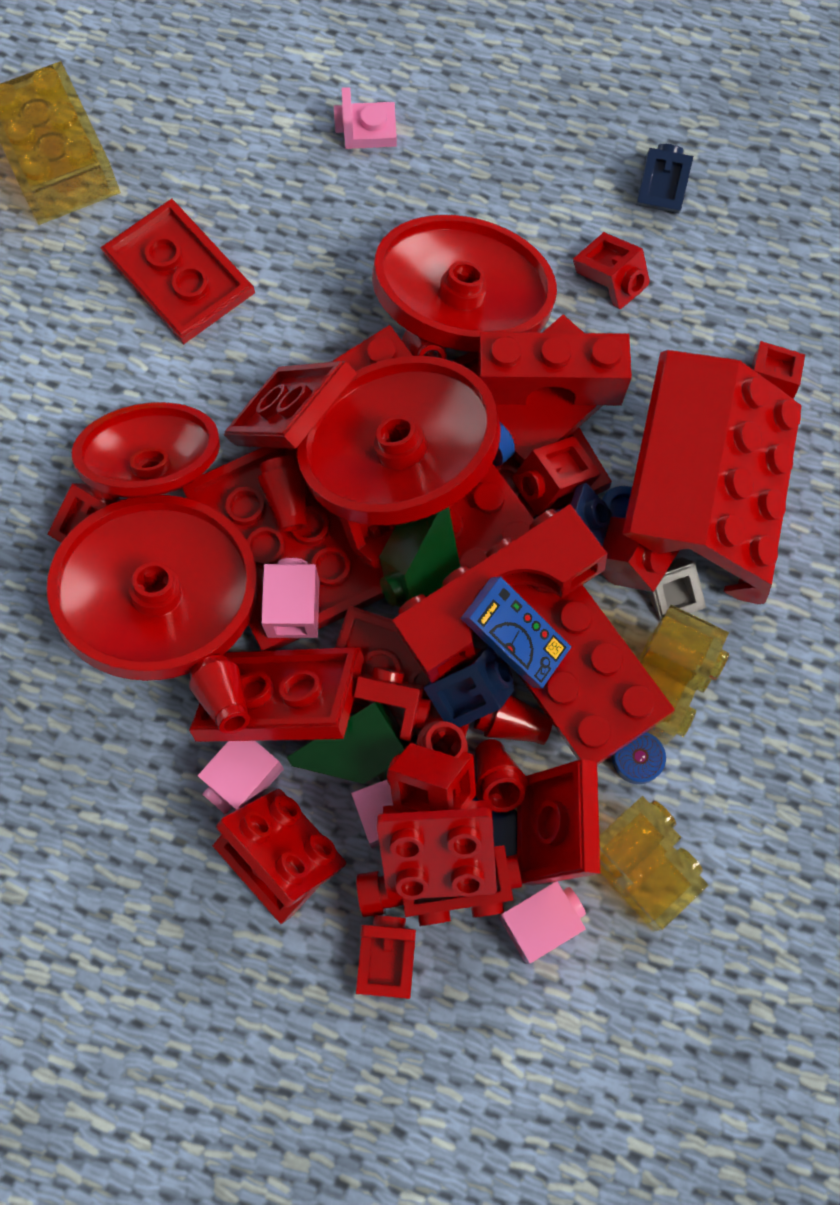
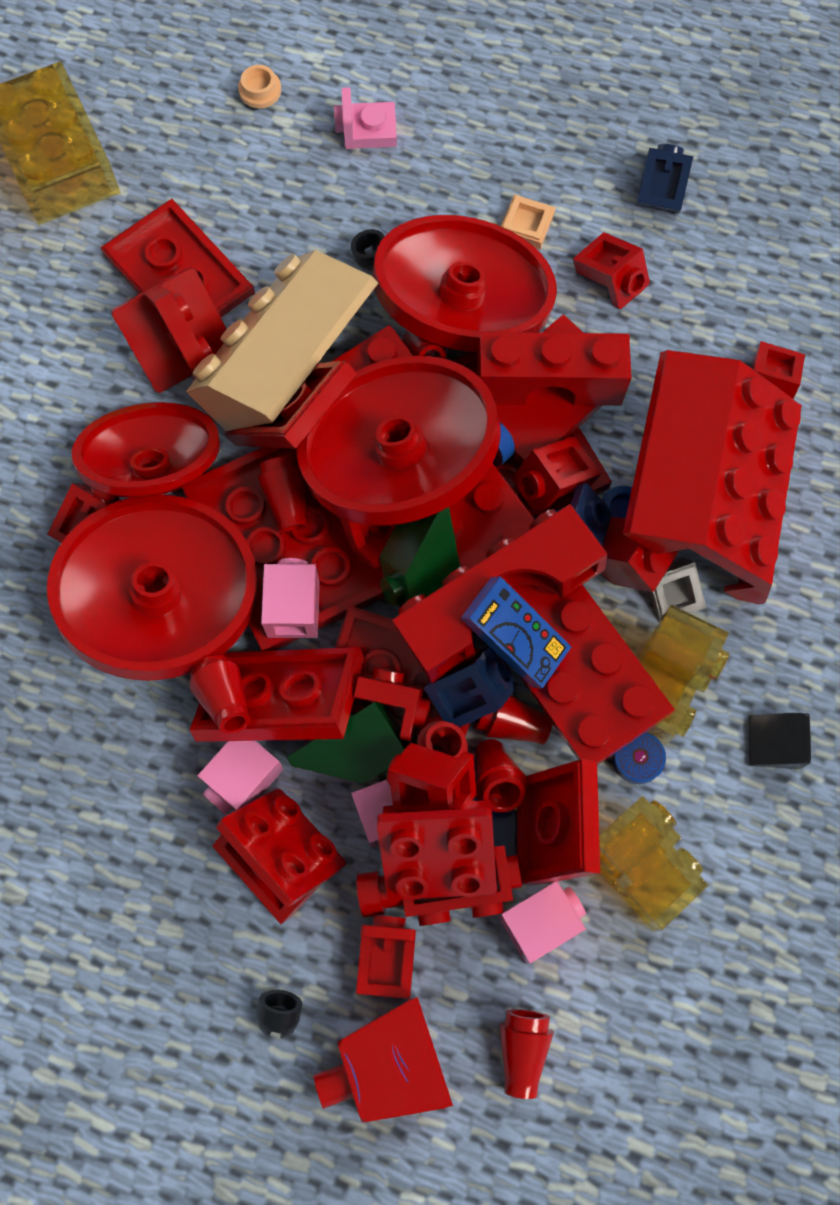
(171, 328): none -> red bracket
(259, 87): none -> light nougat plate
(276, 1019): none -> black hinge
(279, 340): none -> tan slope
(362, 241): none -> black hinge
(387, 1068): none -> red torso
(524, 1051): none -> red cone
(529, 219): none -> light nougat tile
(780, 740): none -> black slope

